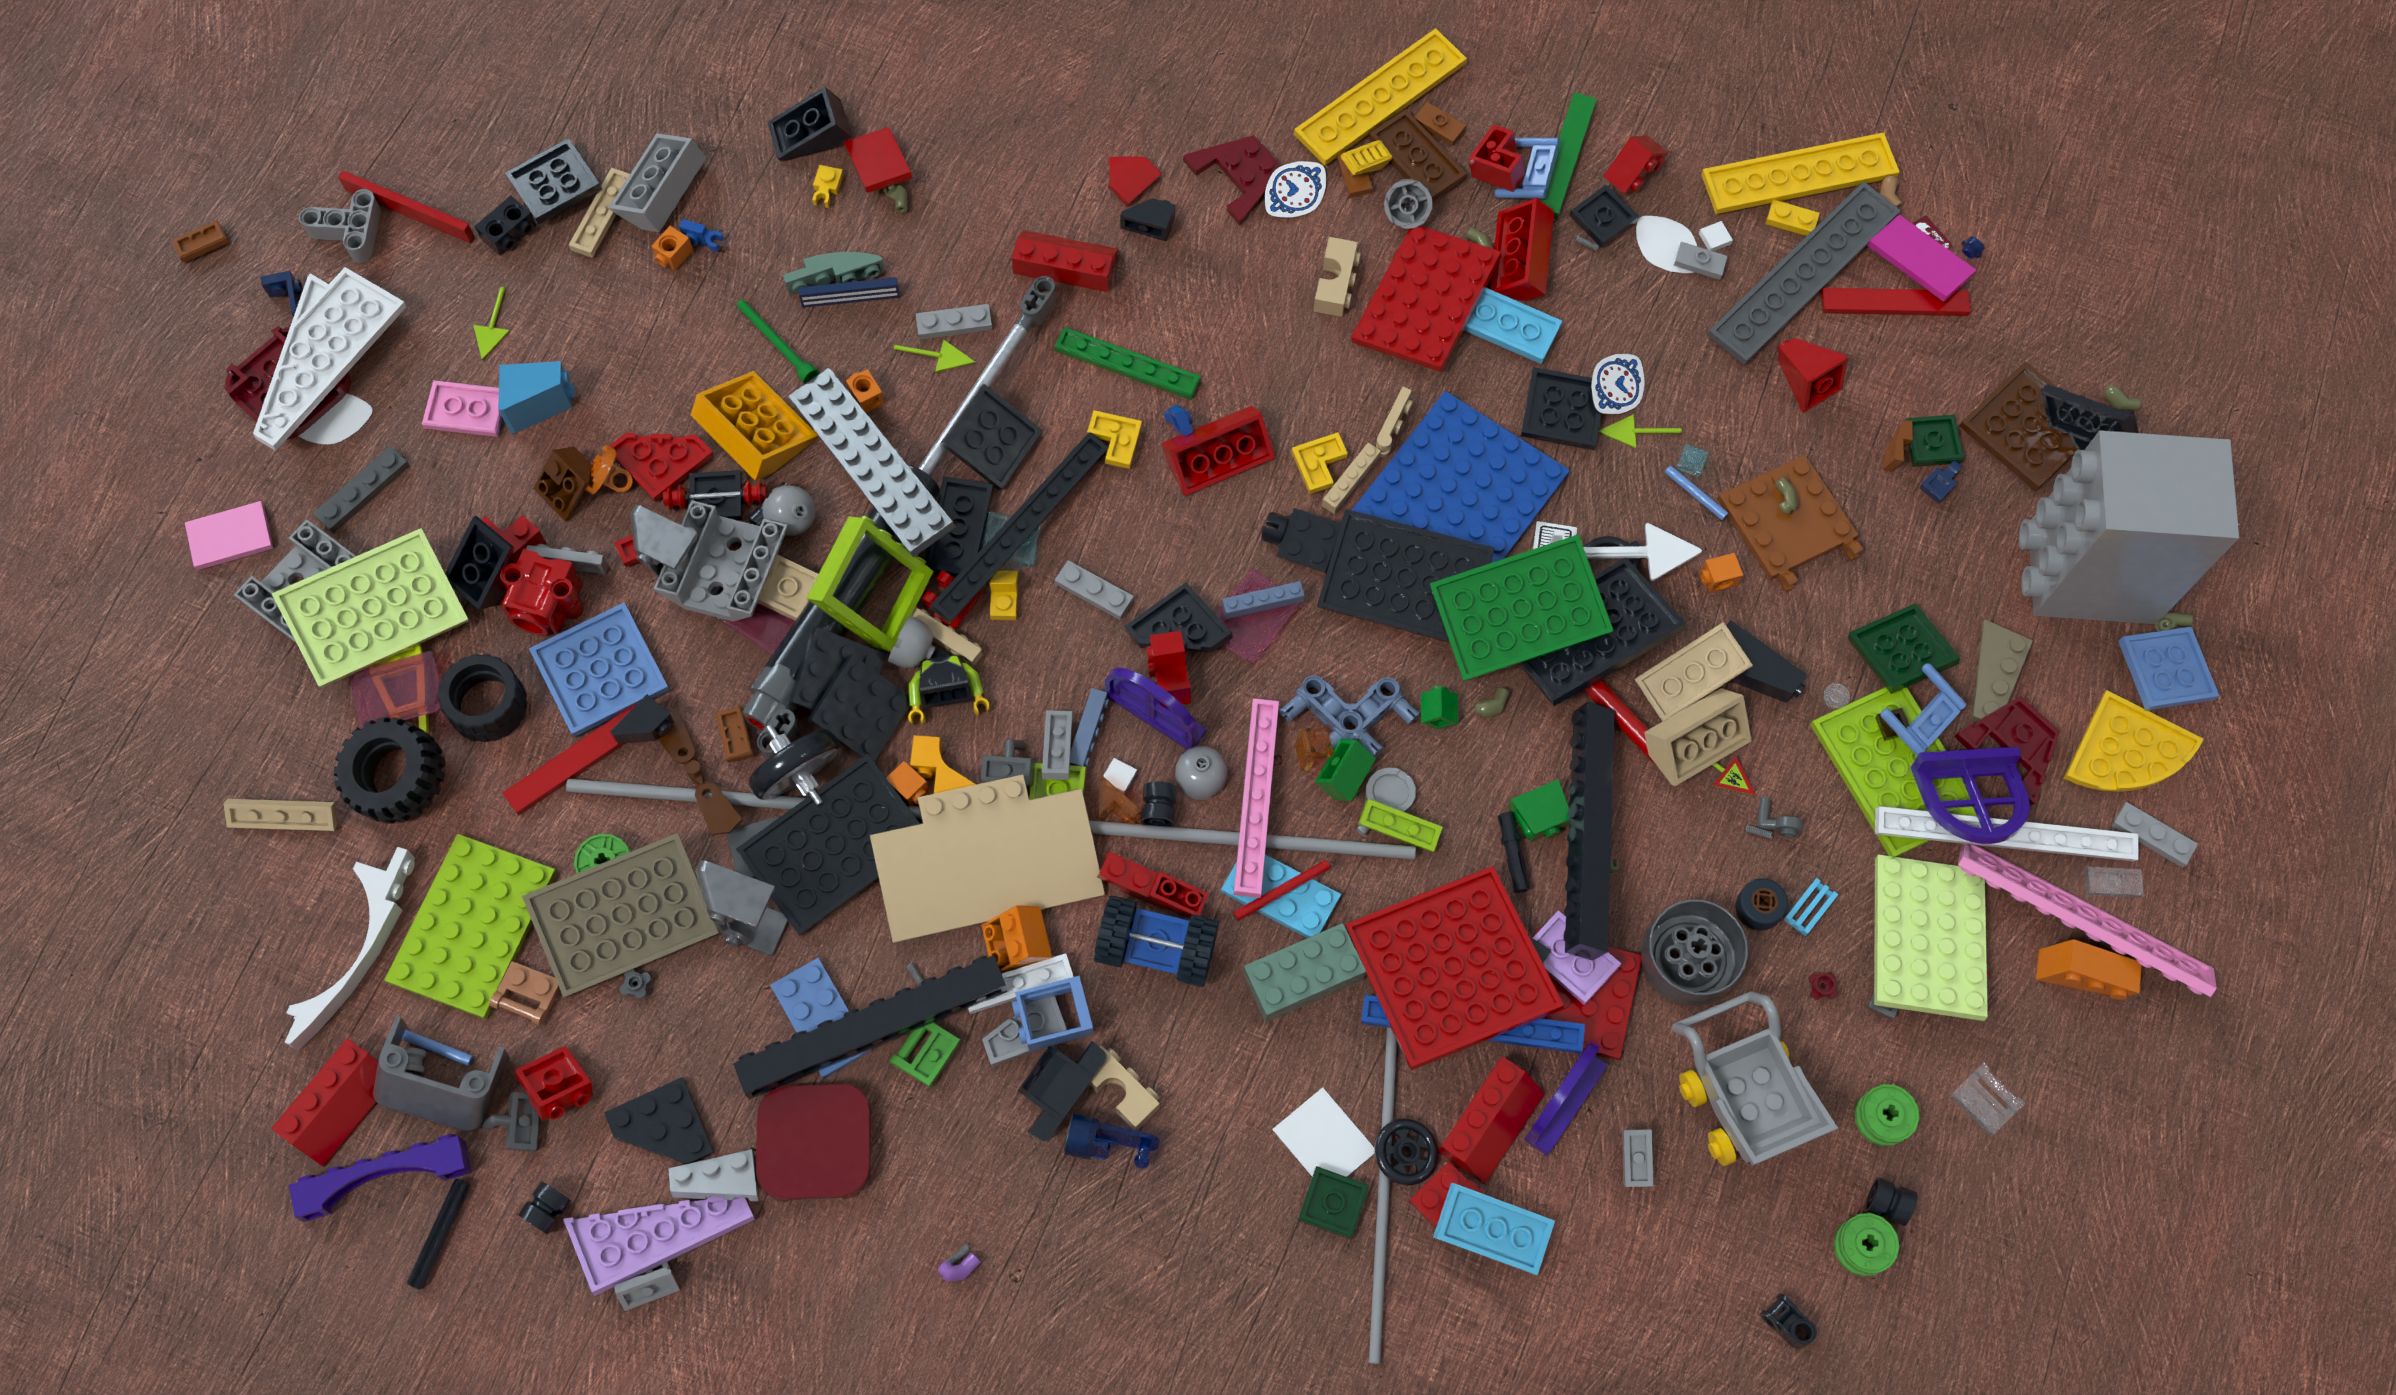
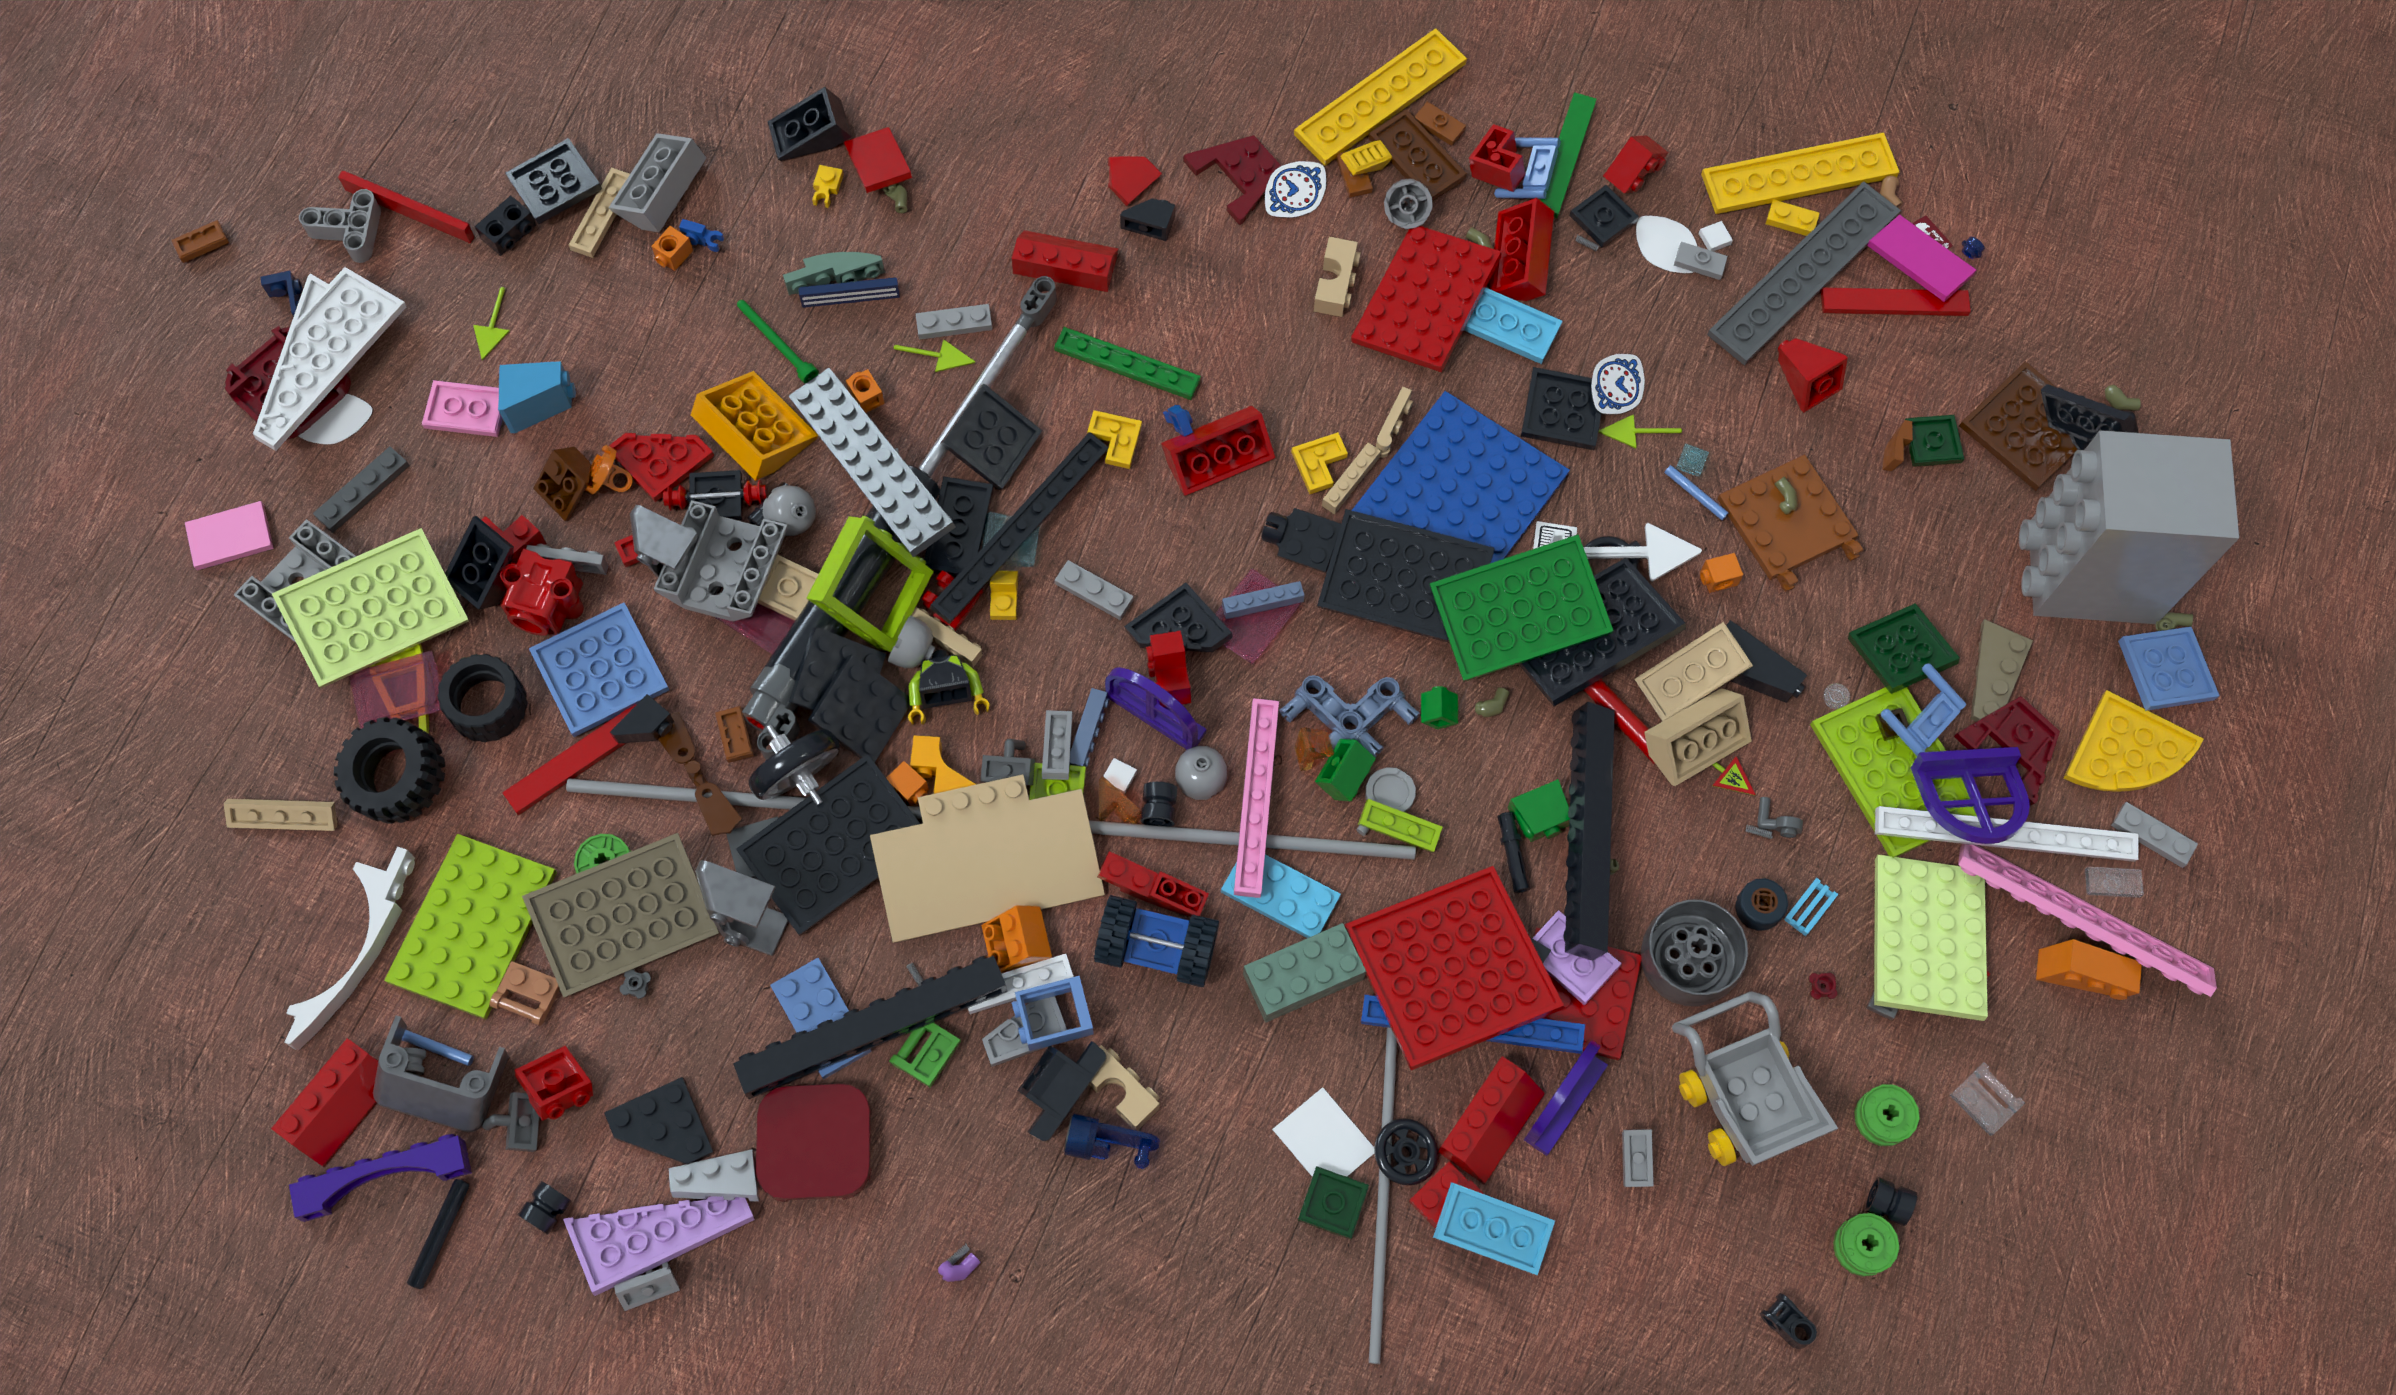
(1281, 890): red bar -> none
(1941, 483): dark blue plate -> none

